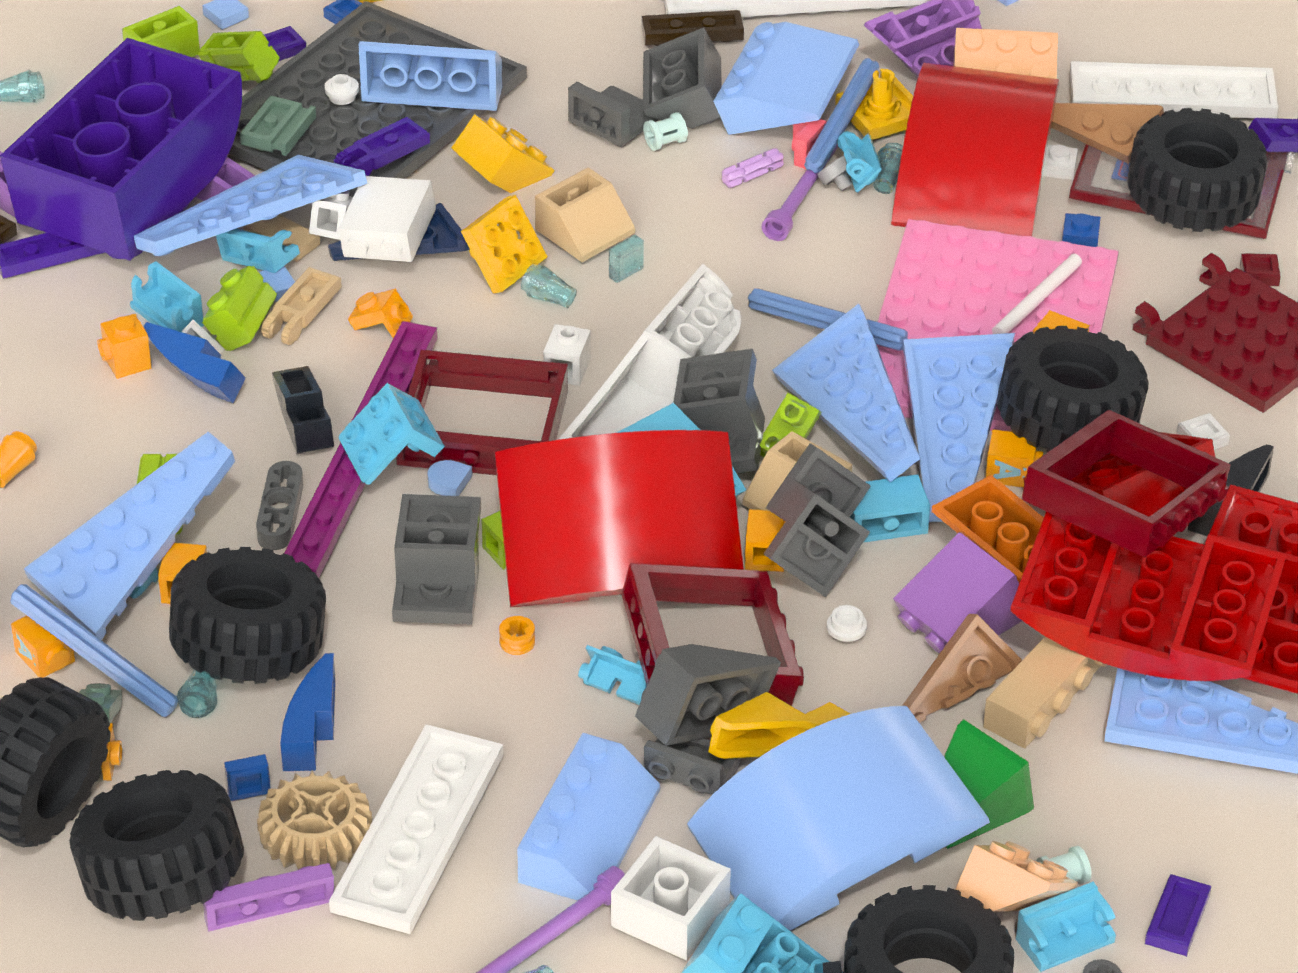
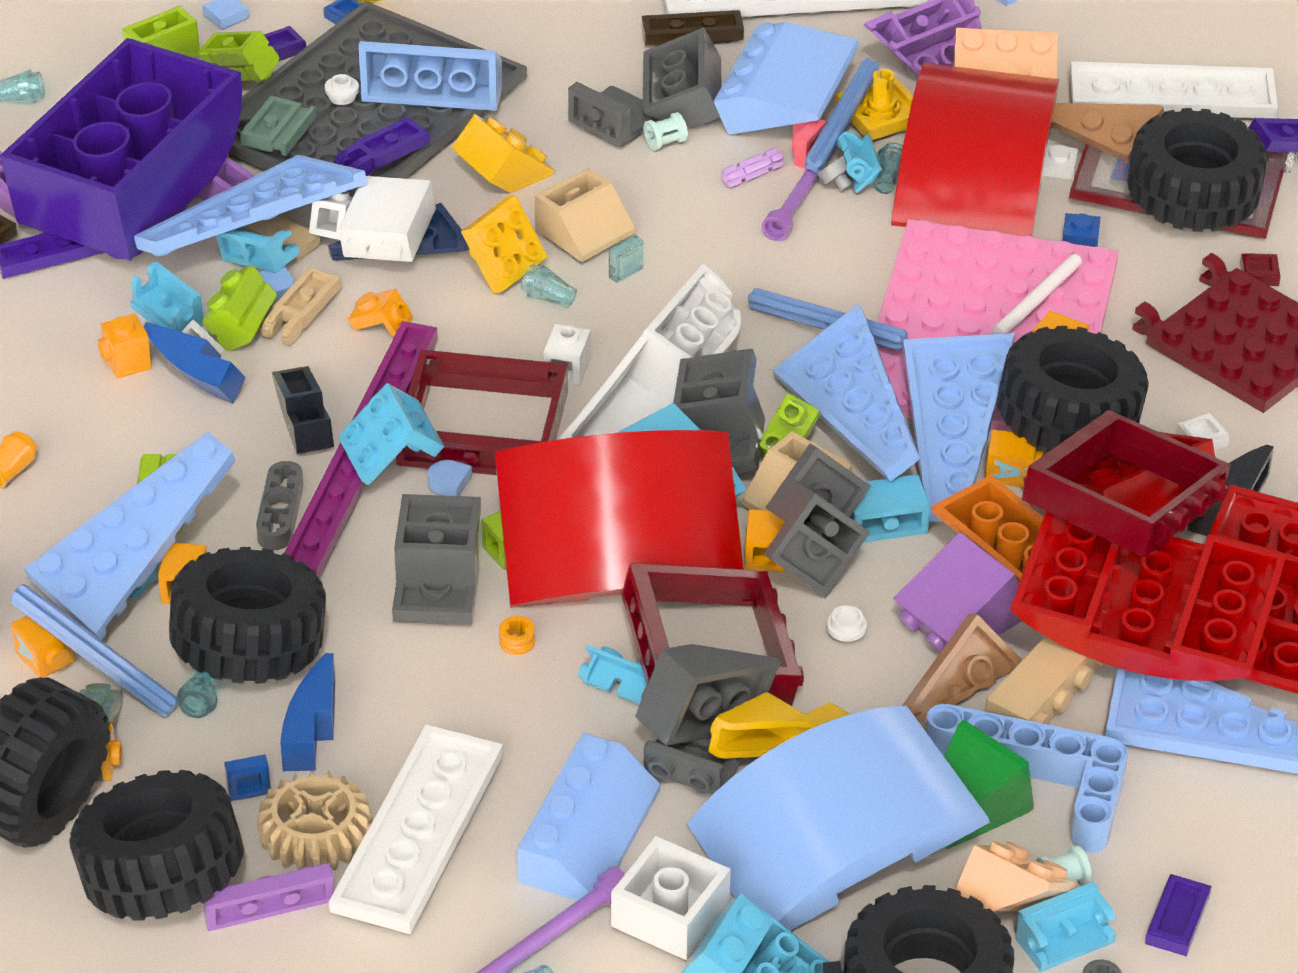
(1054, 755): none -> light blue beam

